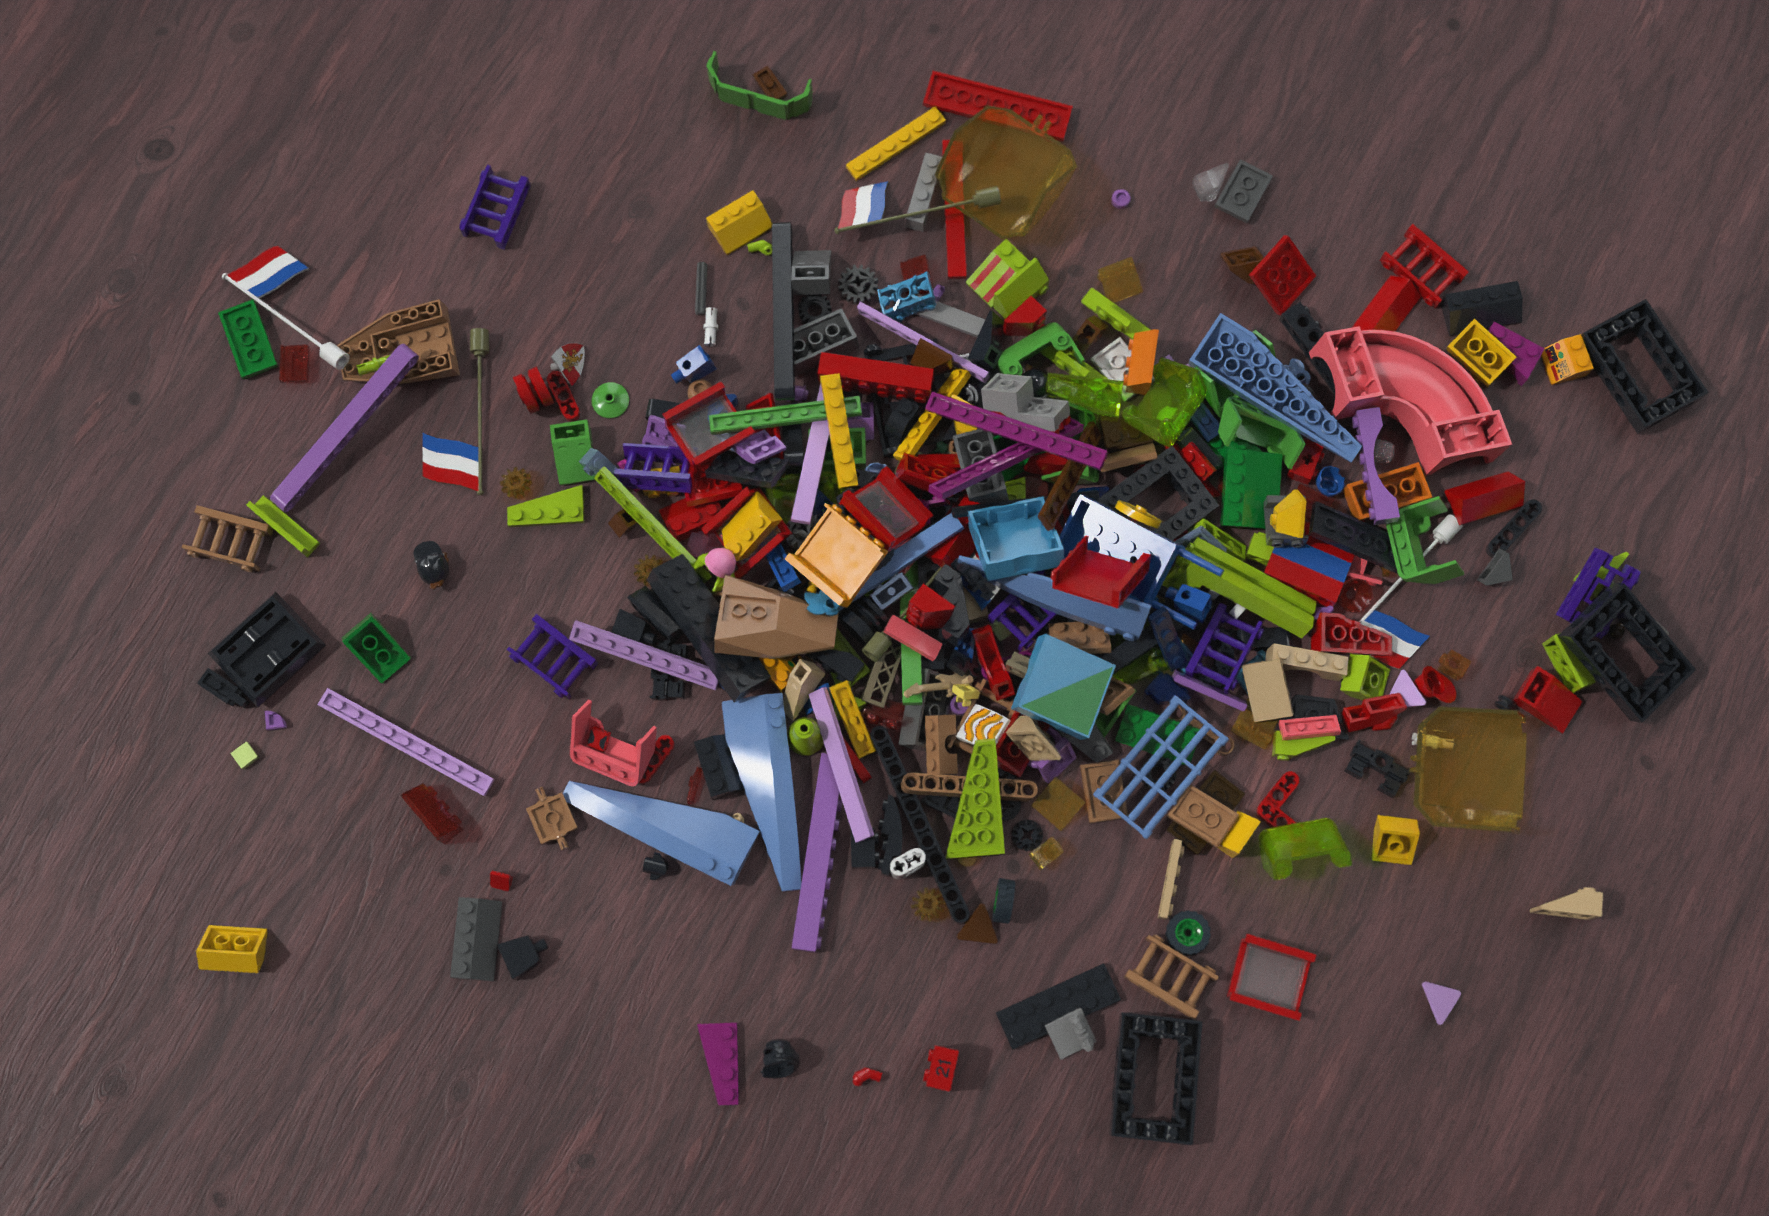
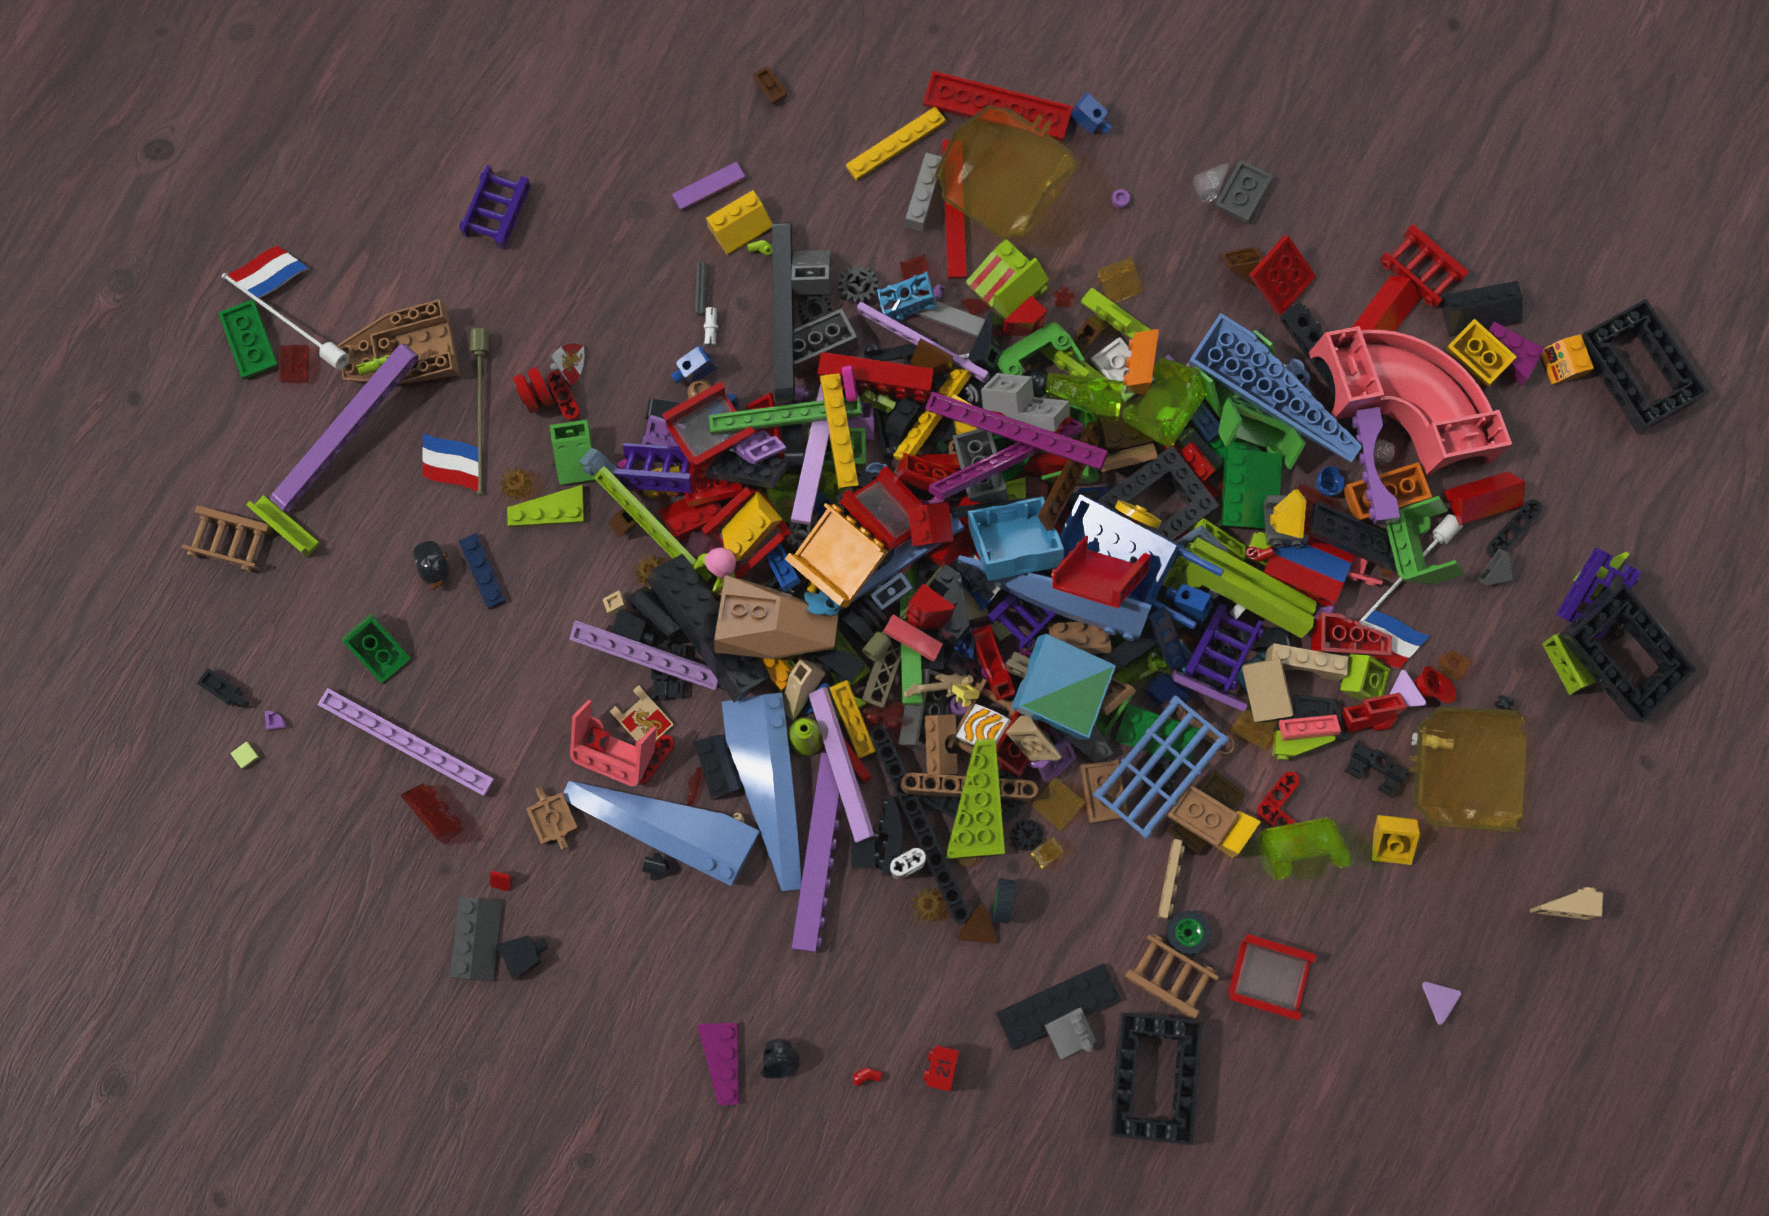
(232, 949): yellow slope -> none
(266, 648): black piece -> none
(482, 571): none -> dark blue plate
(555, 638): dark purple fence -> none
(612, 408): bright green dish -> none
(614, 603): none -> tan plate
(643, 717): none -> flag
(708, 186): none -> medium lavender tile
(759, 102): bright green windscreen -> none
(849, 383): none -> dark pink beam
(866, 205): flag -> none
(880, 402): none -> lime plate
(930, 524): none -> red slope
(974, 306): none -> clear red tile
(1063, 298): none -> clear red plant
(1090, 115): none -> blue torso
(1259, 554): none -> red arm
(1302, 472): red brick -> none
(1360, 600): clear red piece -> none
(1547, 699): red slope -> none

